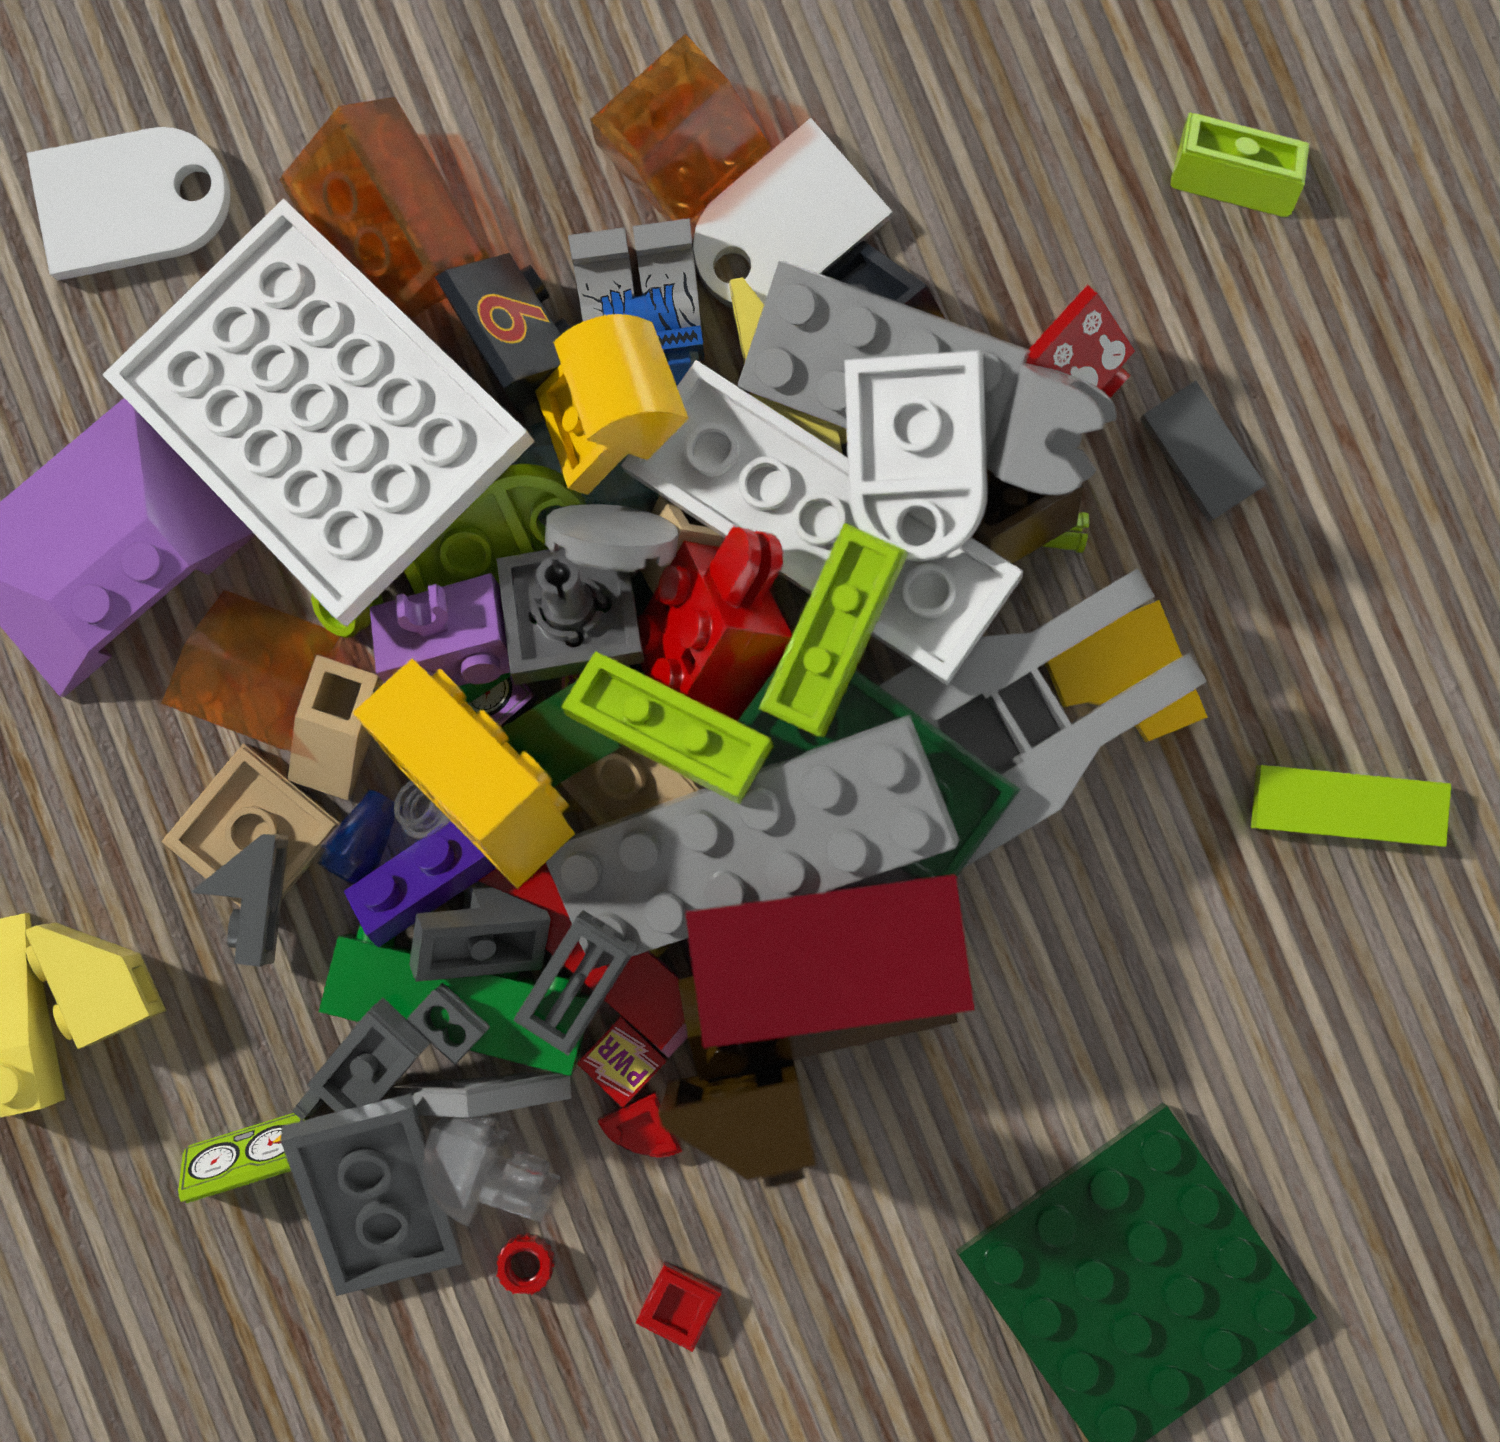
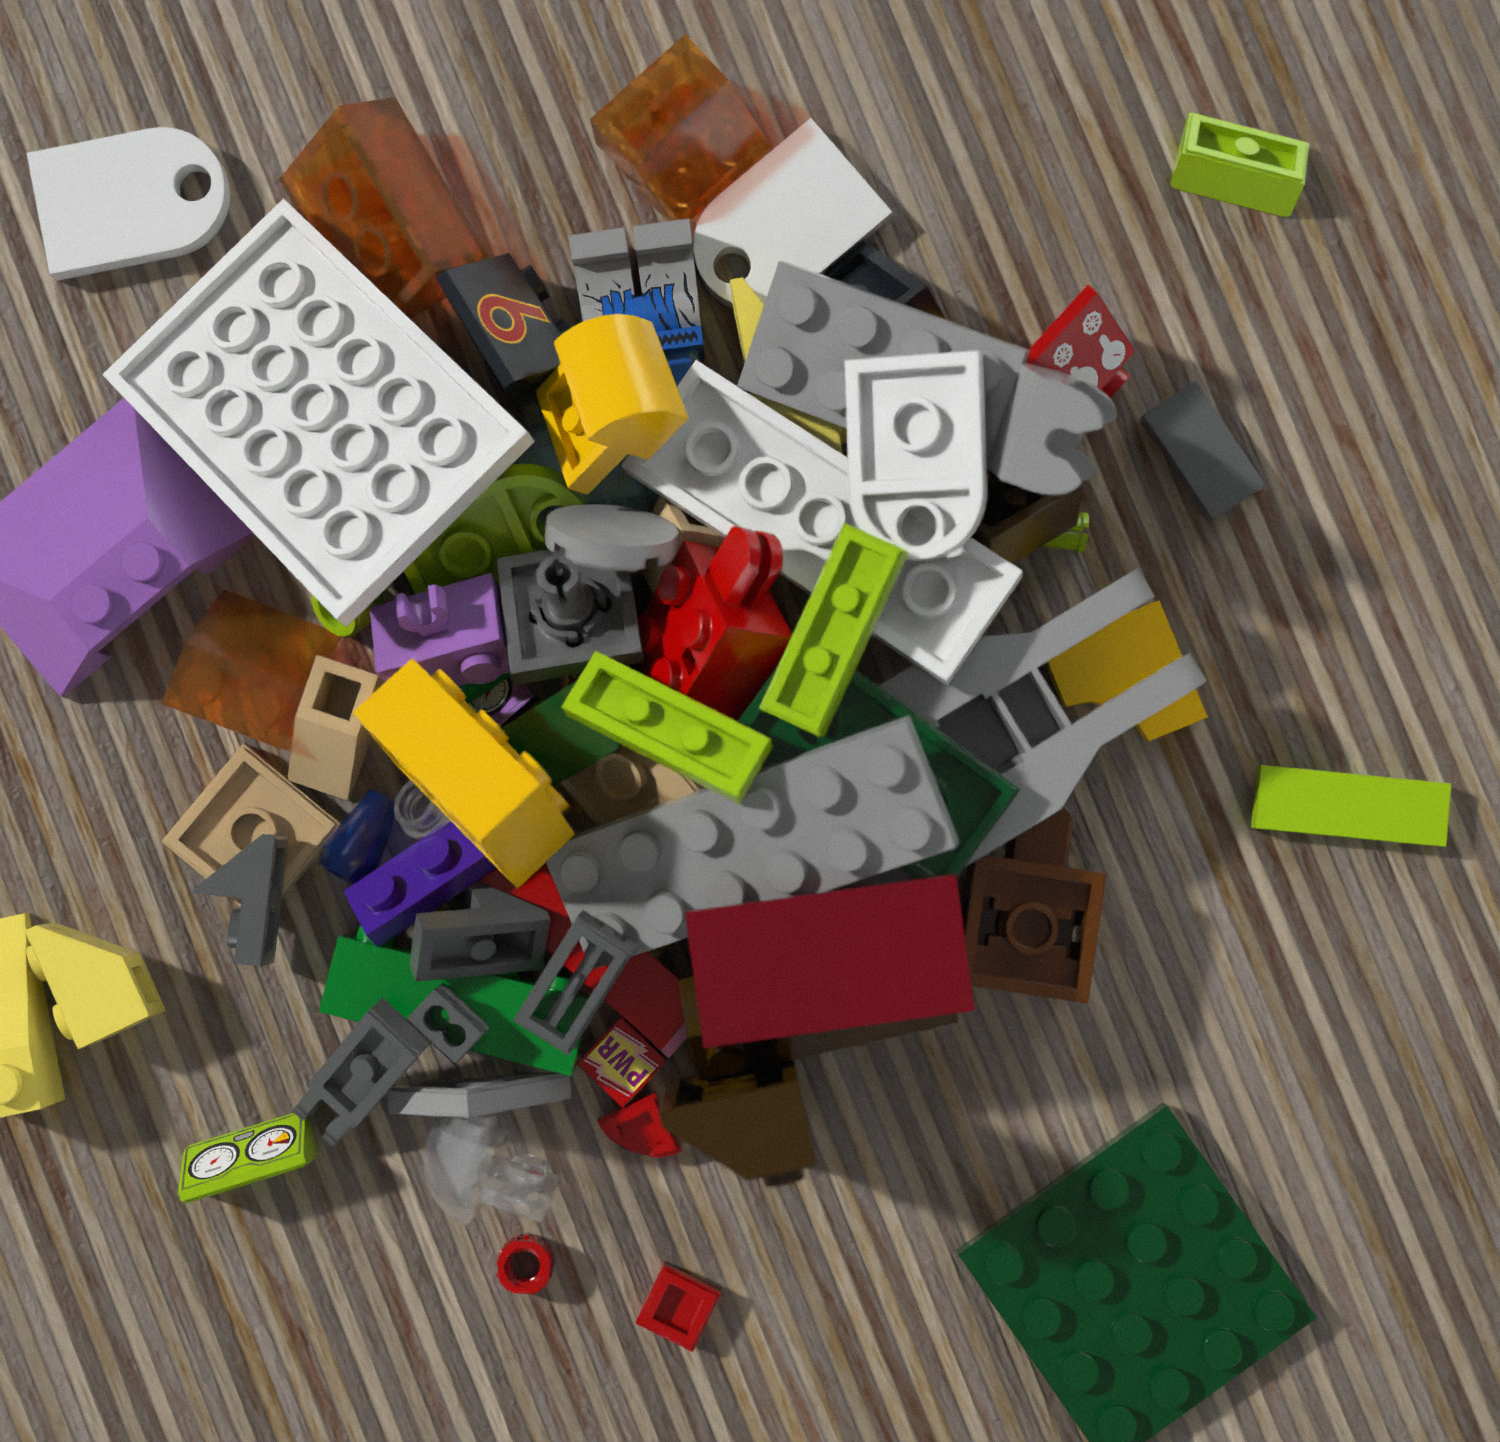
(370, 1194): dark grey plate -> none
(1024, 915): none -> reddish brown brick

